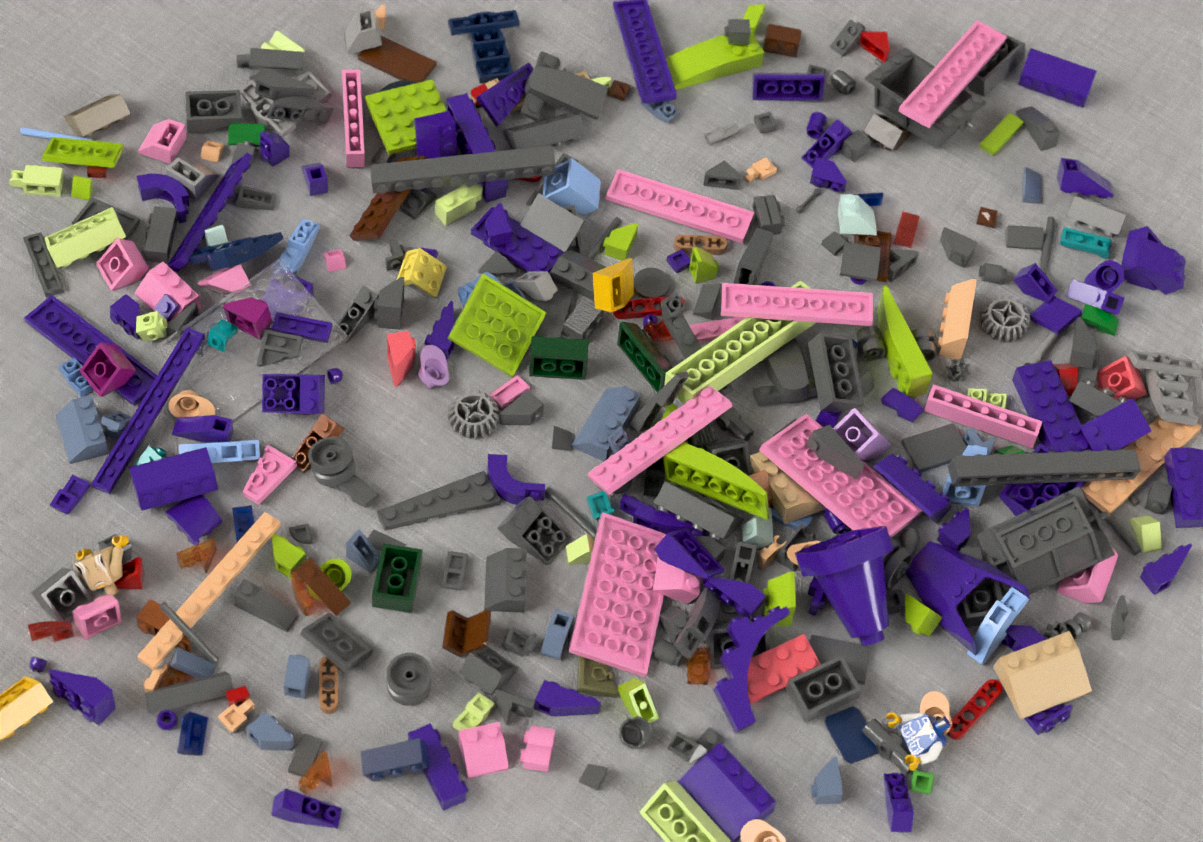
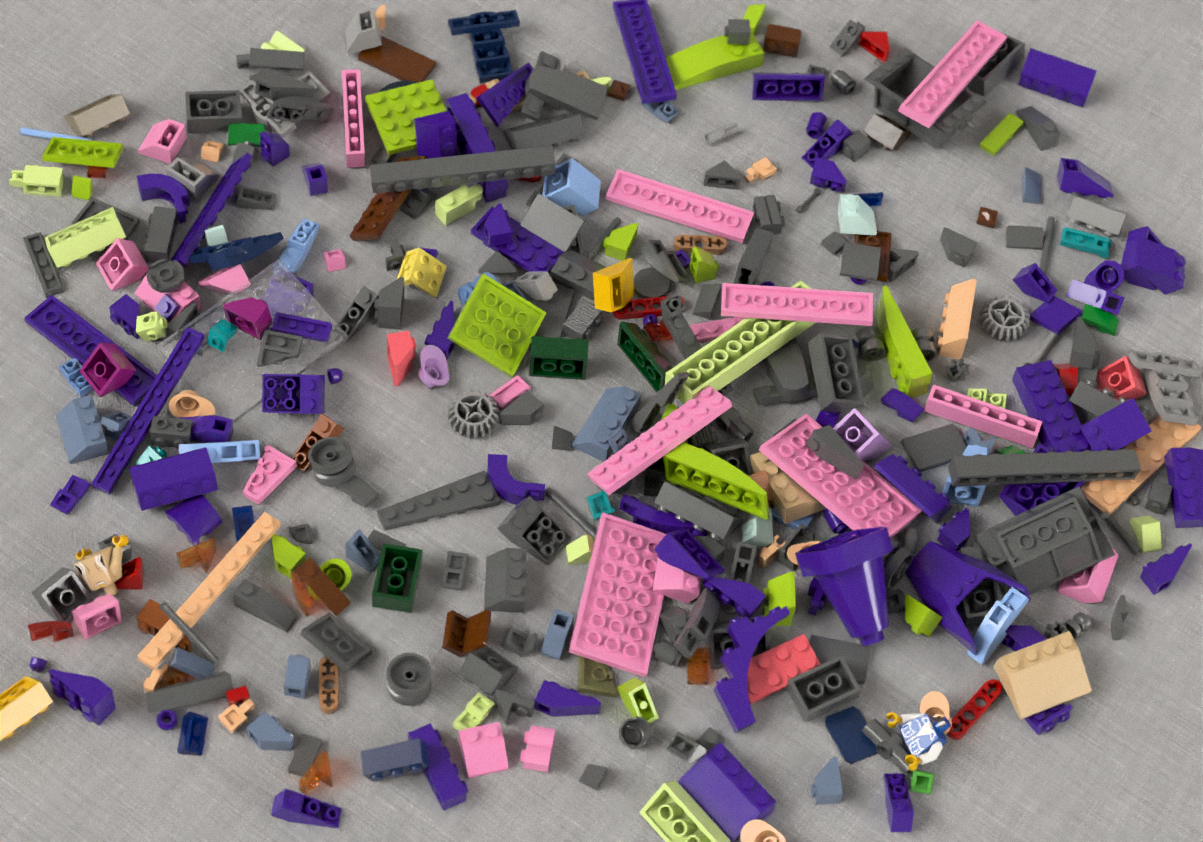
(165, 275): none -> dark grey tile
(170, 431): none -> dark grey bracket
(665, 261): none -> dark grey slope
(765, 122): dark grey plate -> none
(906, 229): clear red slope -> none
(992, 273): dark grey brick -> none

